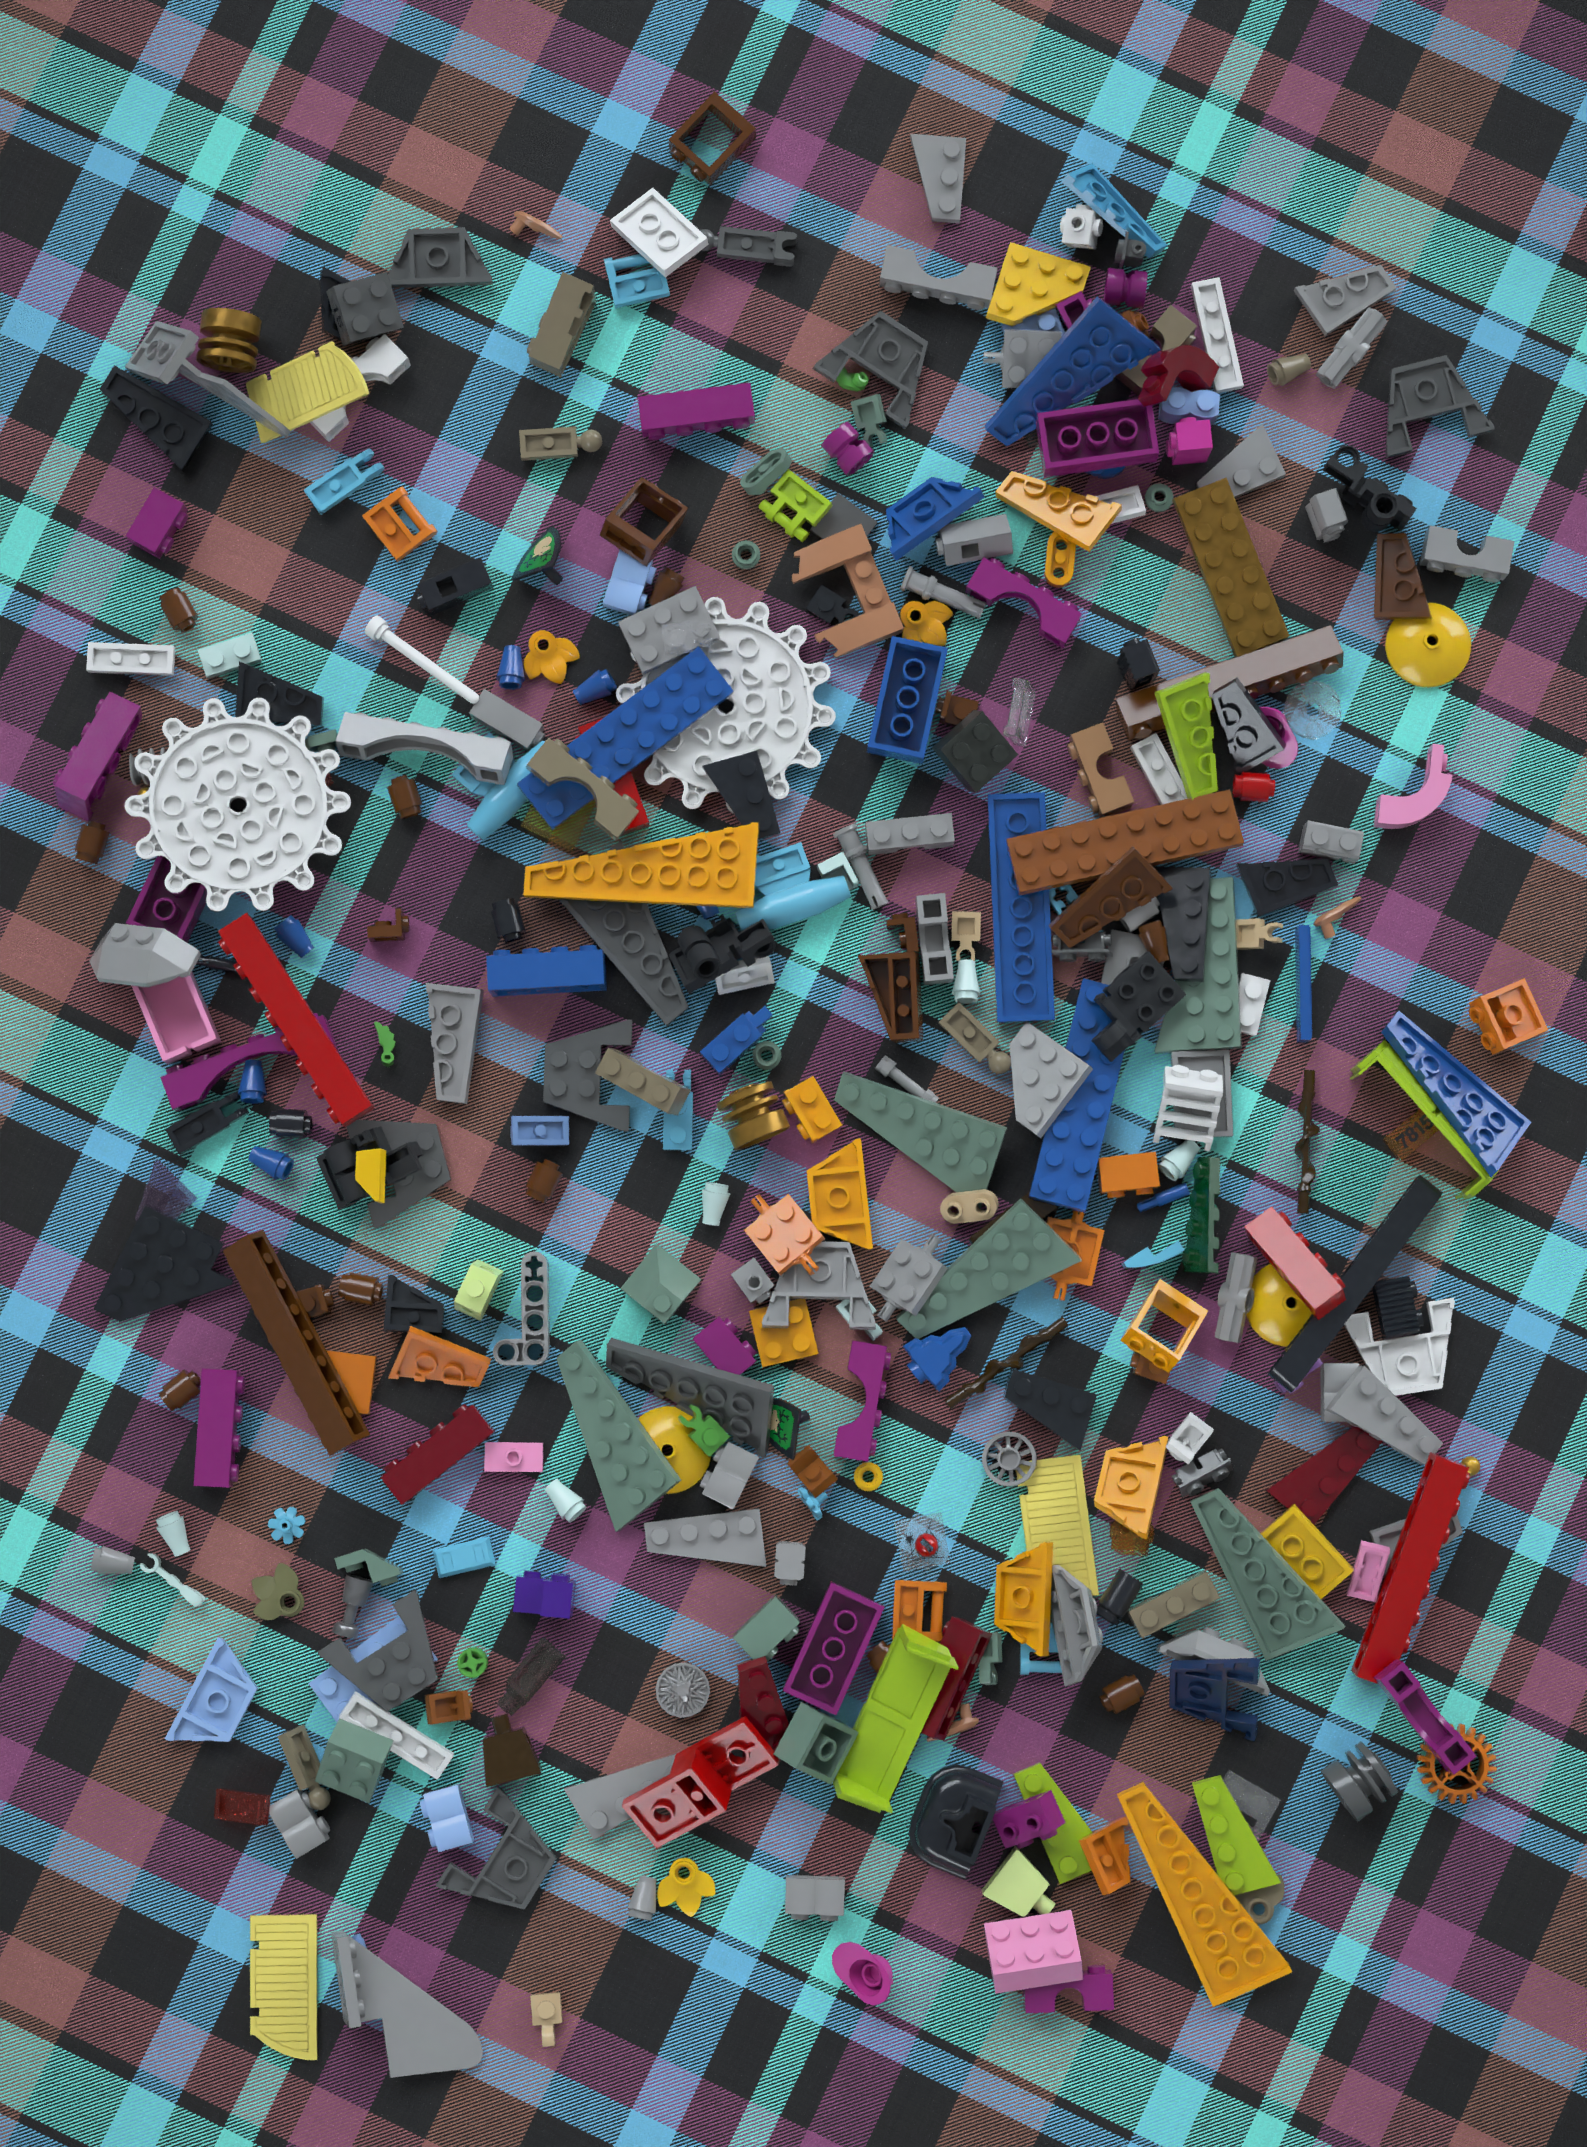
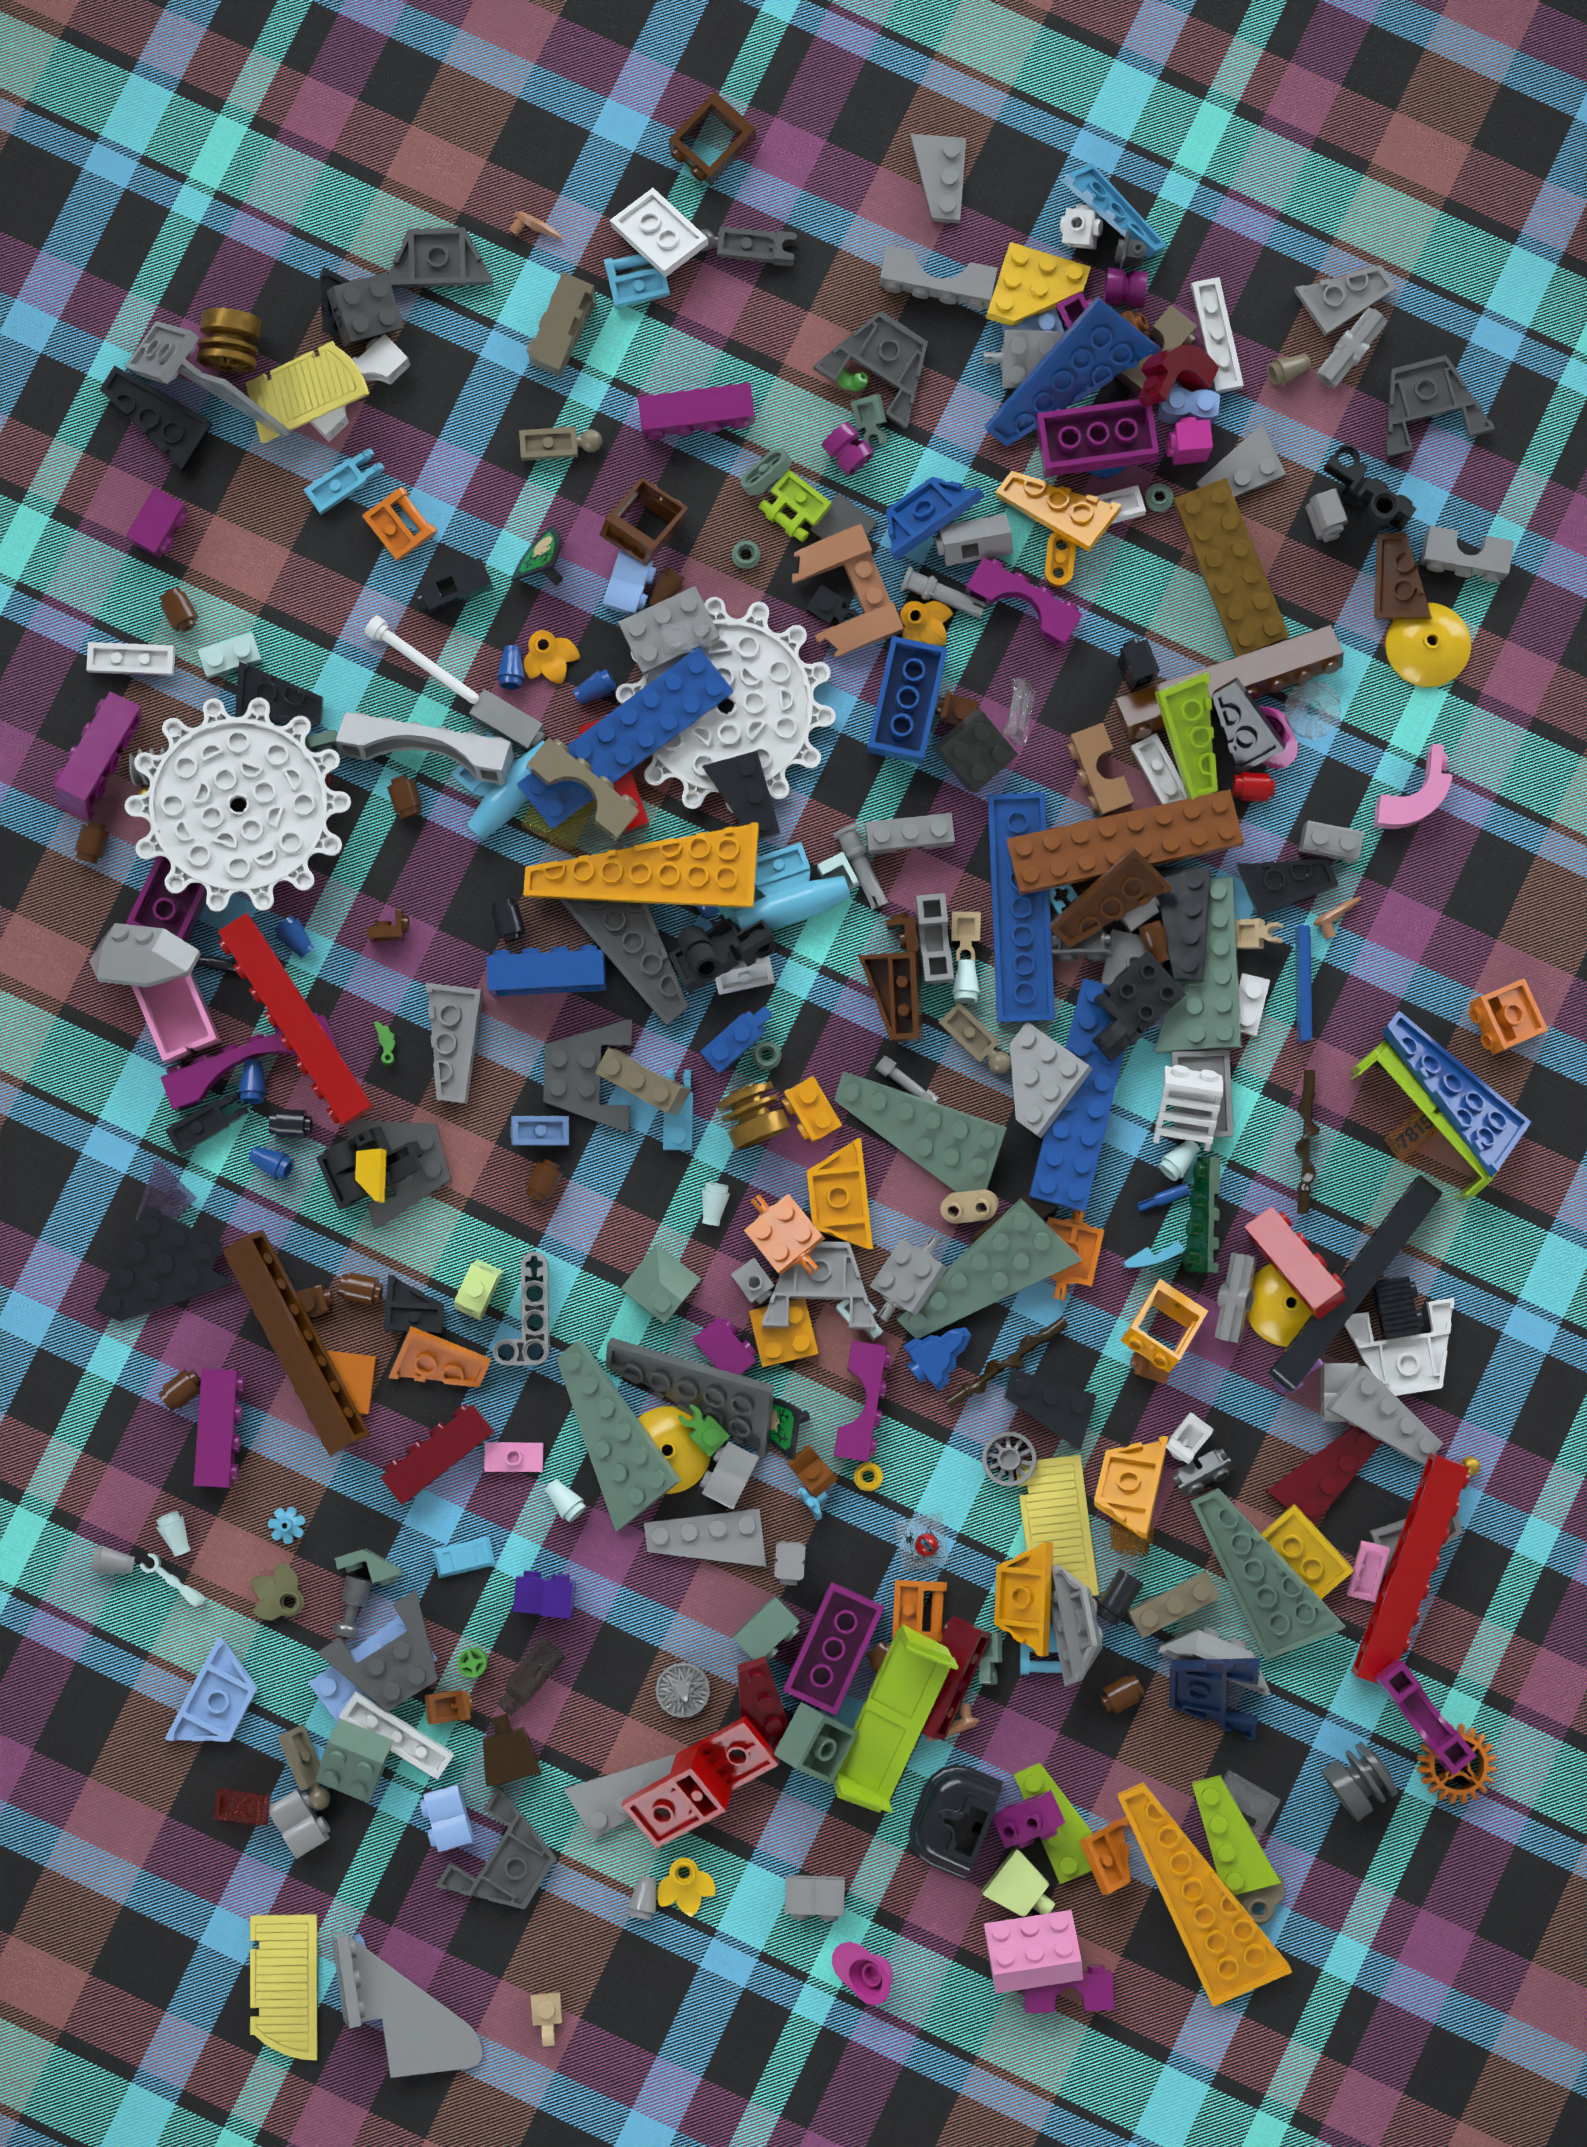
(1128, 1174): orange brick -> none

